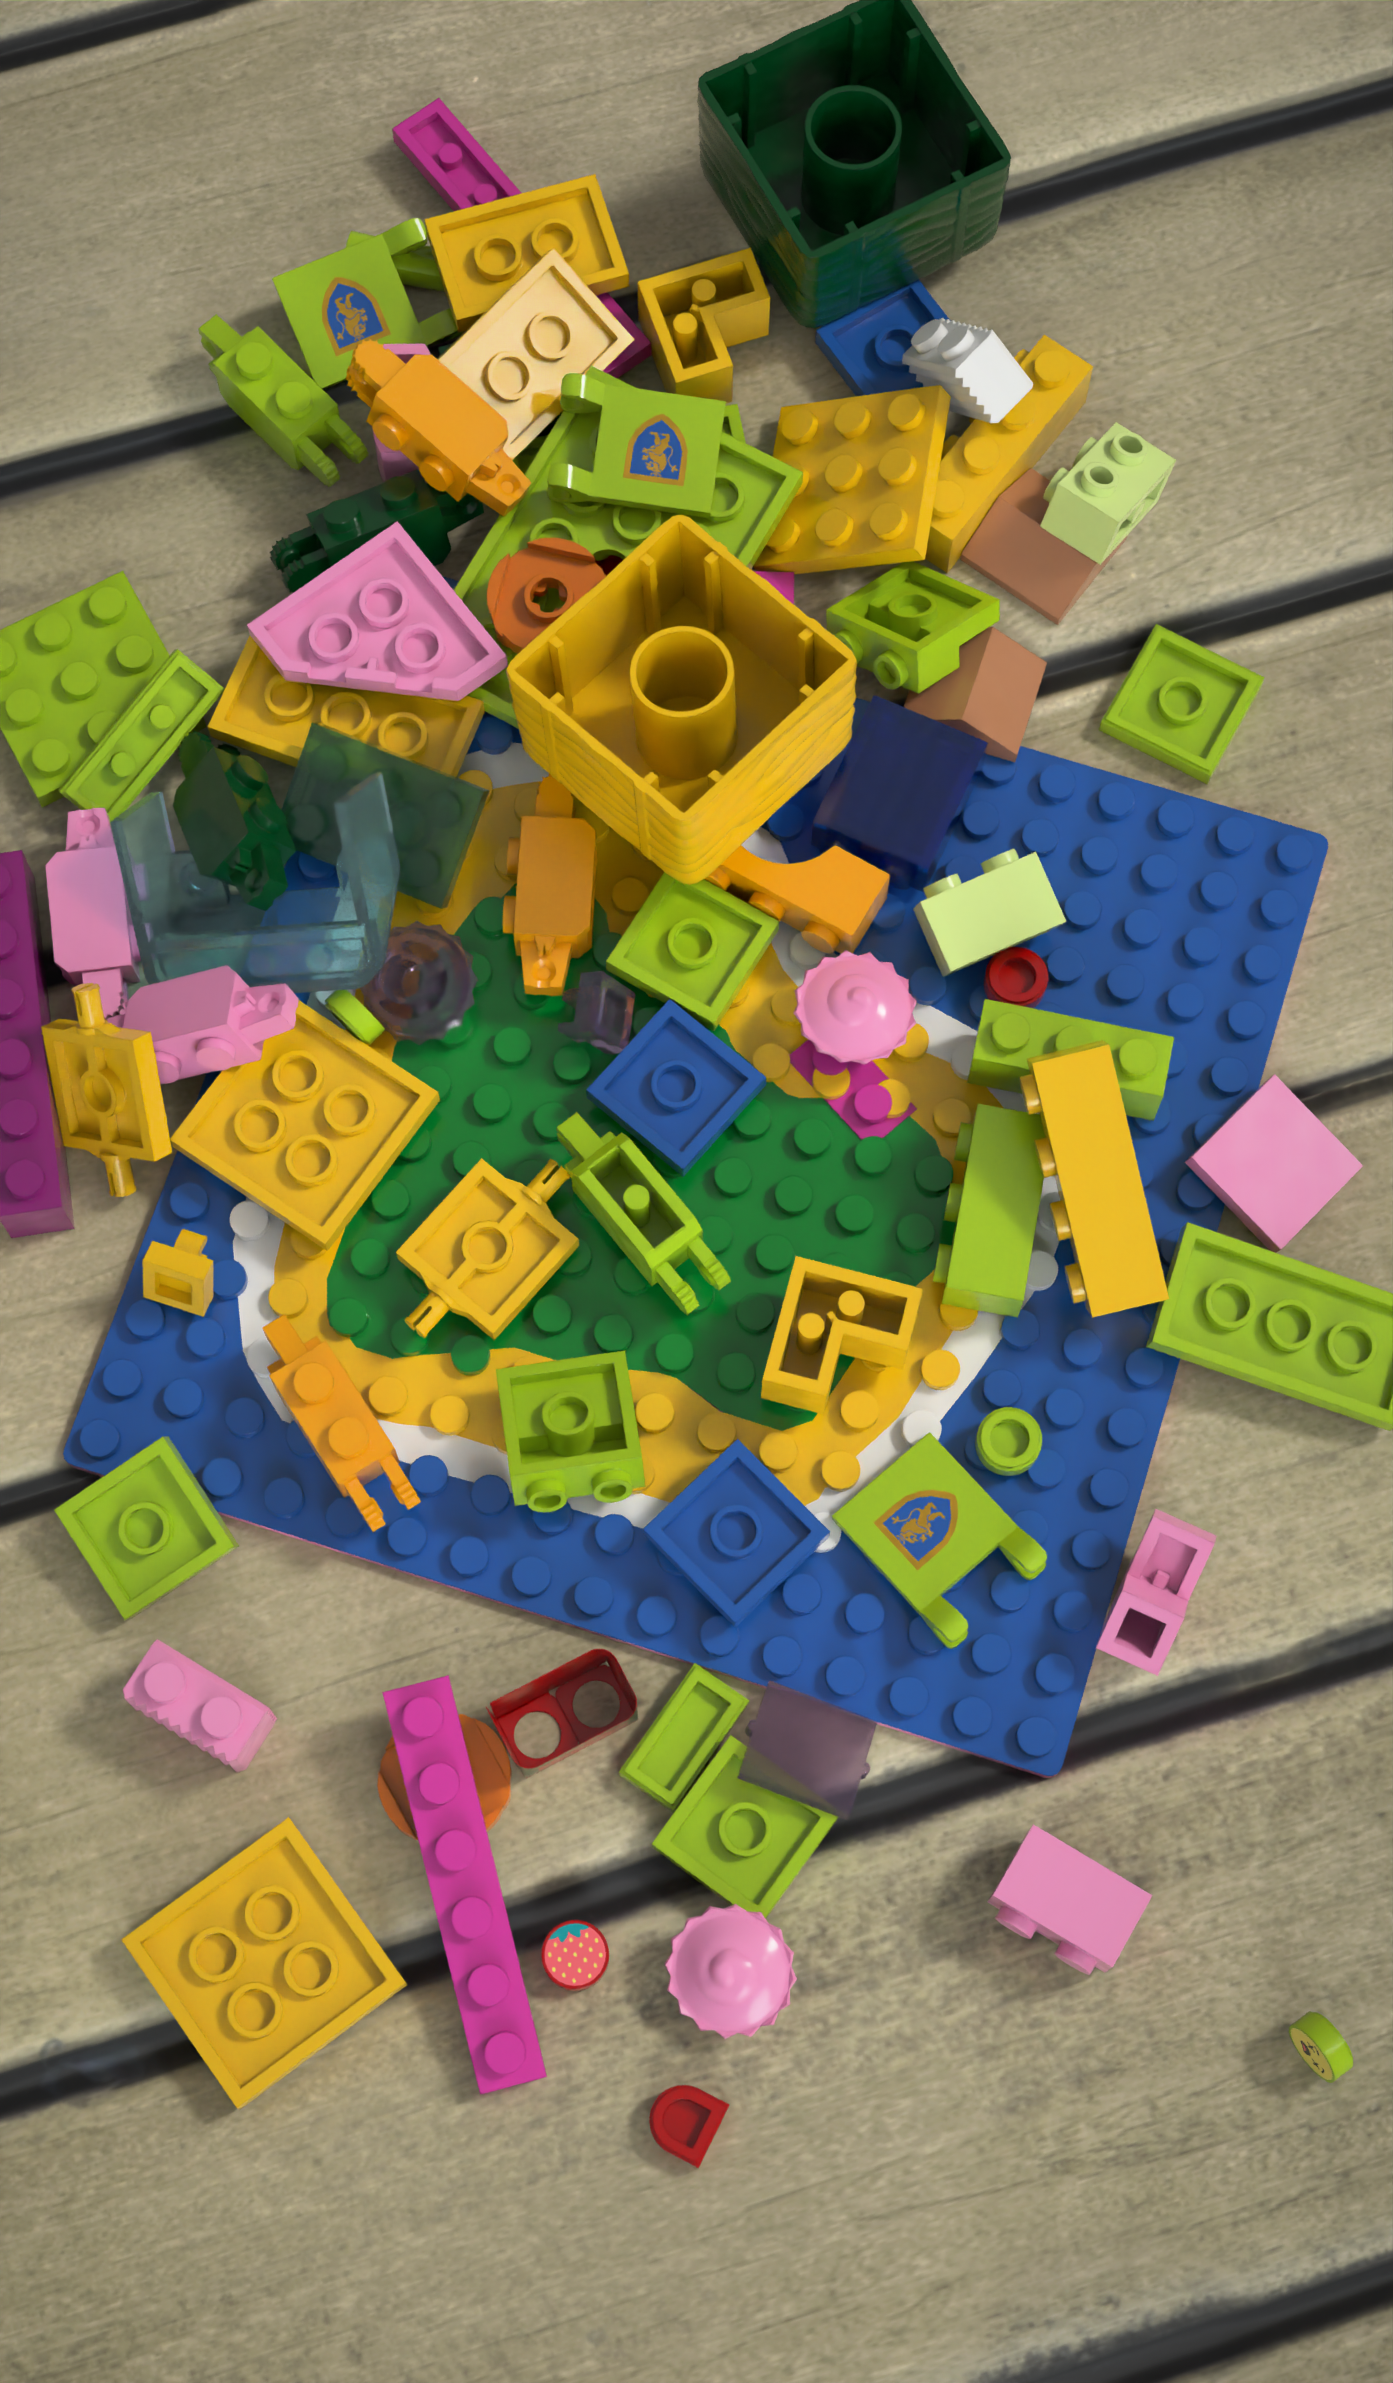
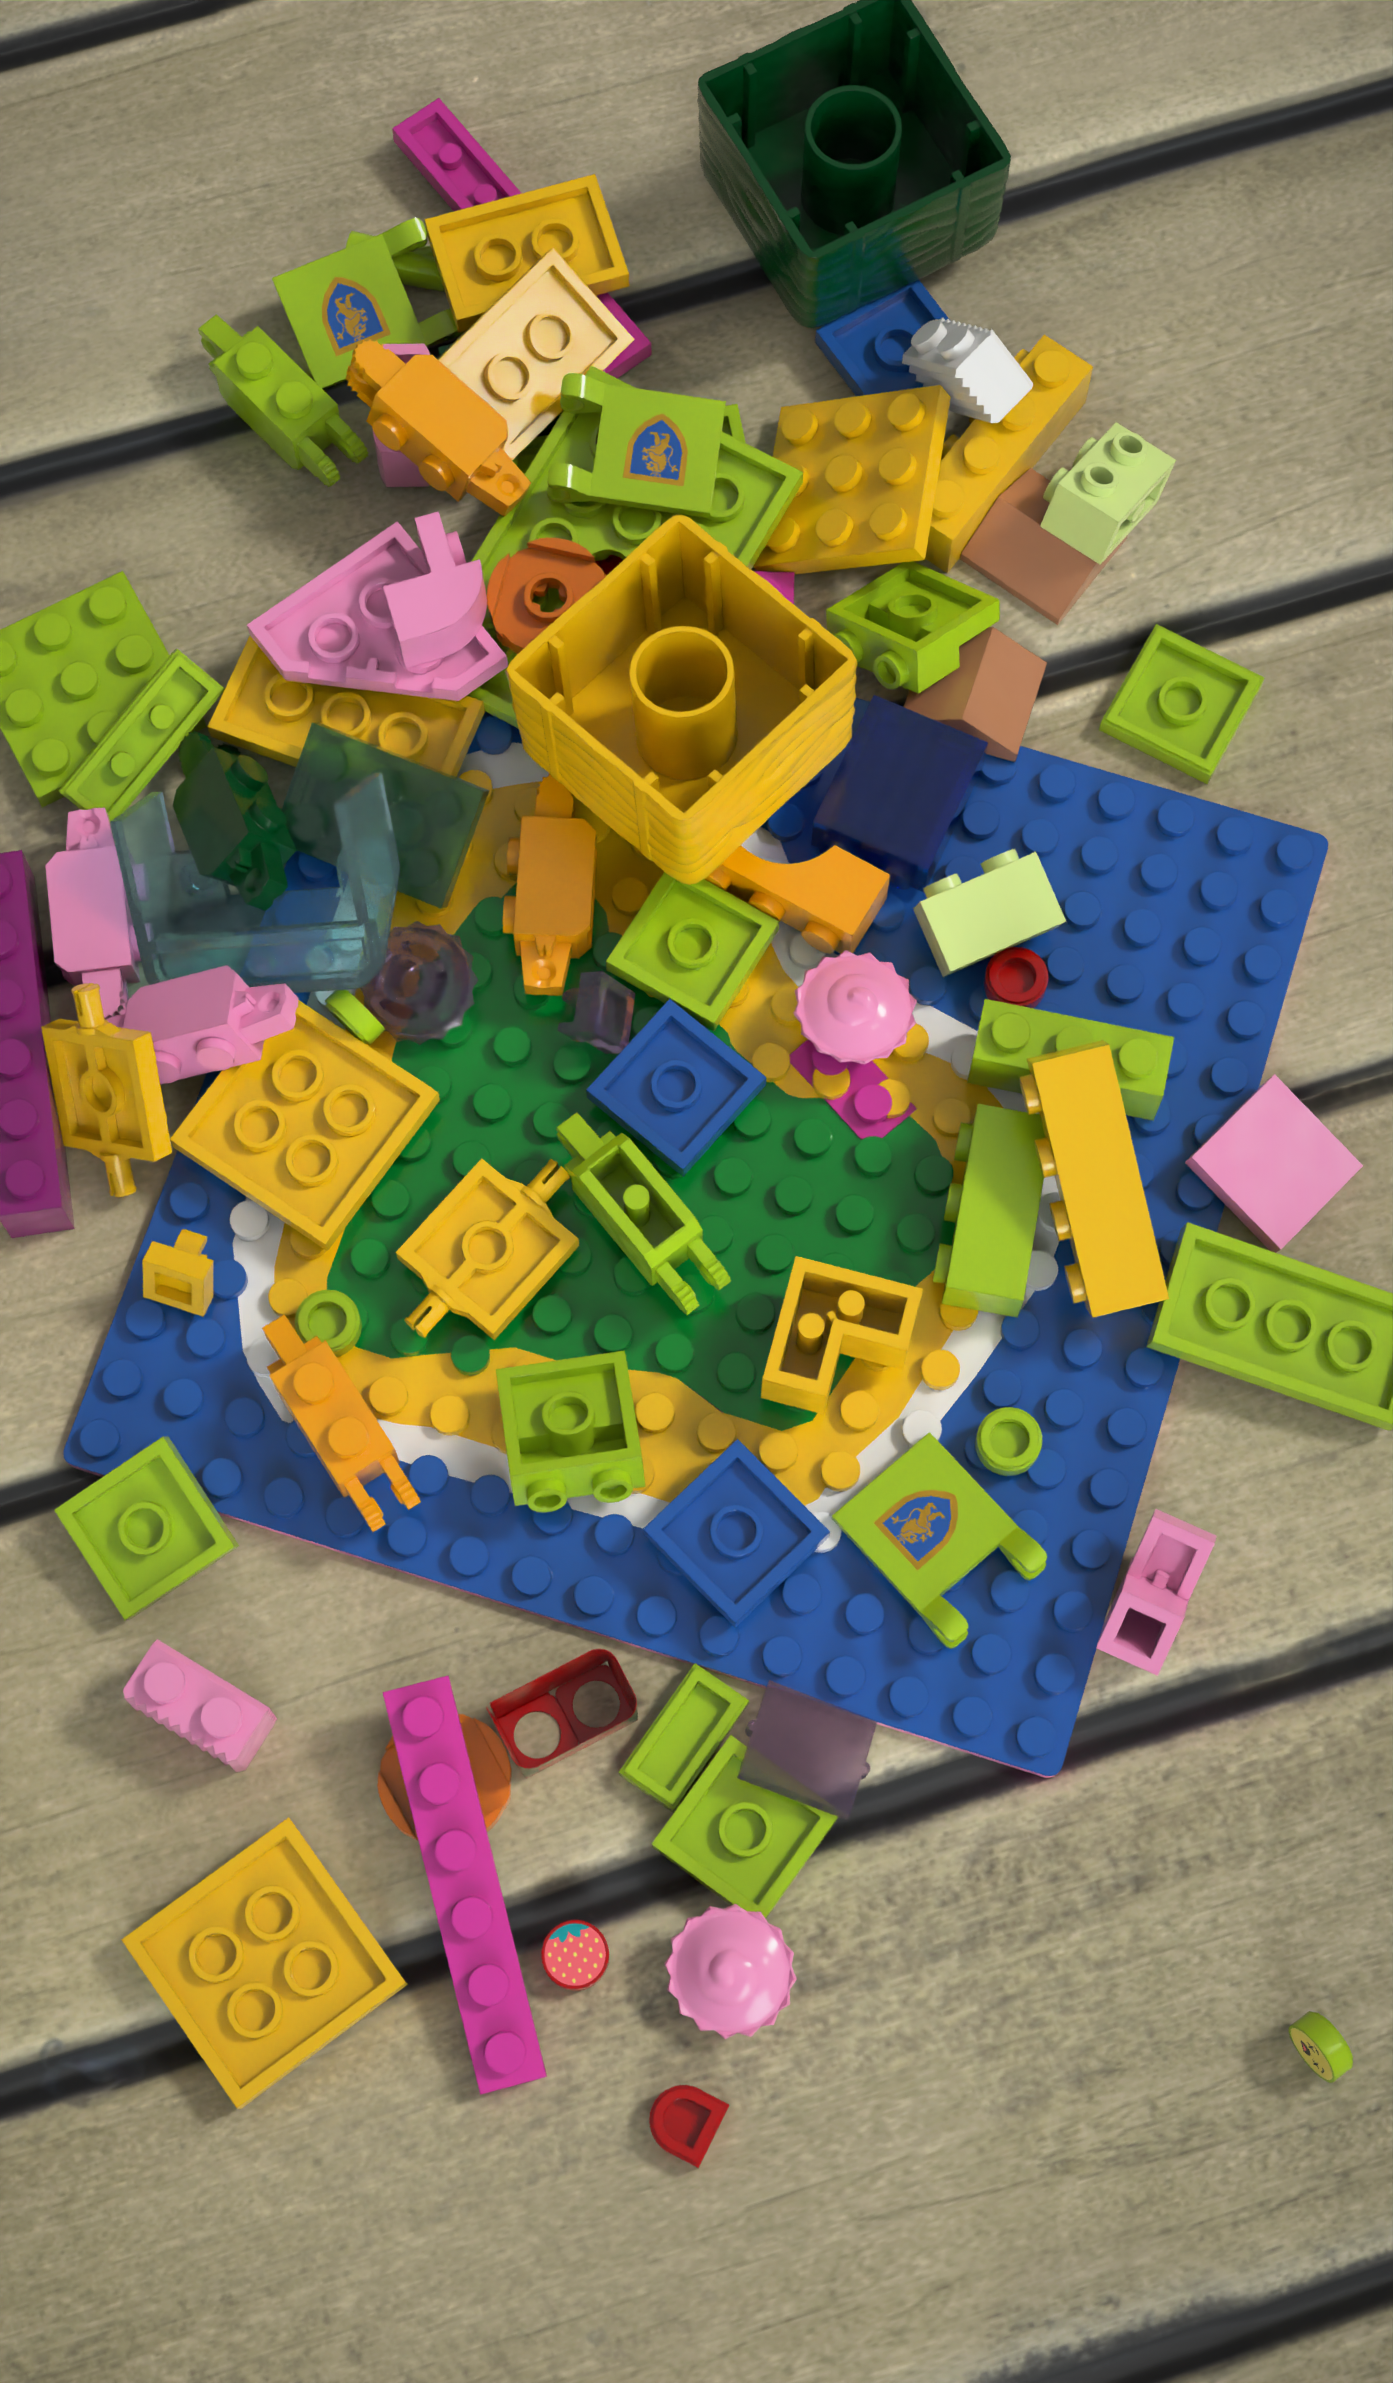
(331, 1318): none -> lime tile
(355, 520): dark green hinge -> none
(442, 608): none -> bright pink brick
(697, 315): yellow brick -> none
(1068, 1901): bright pink brick -> none

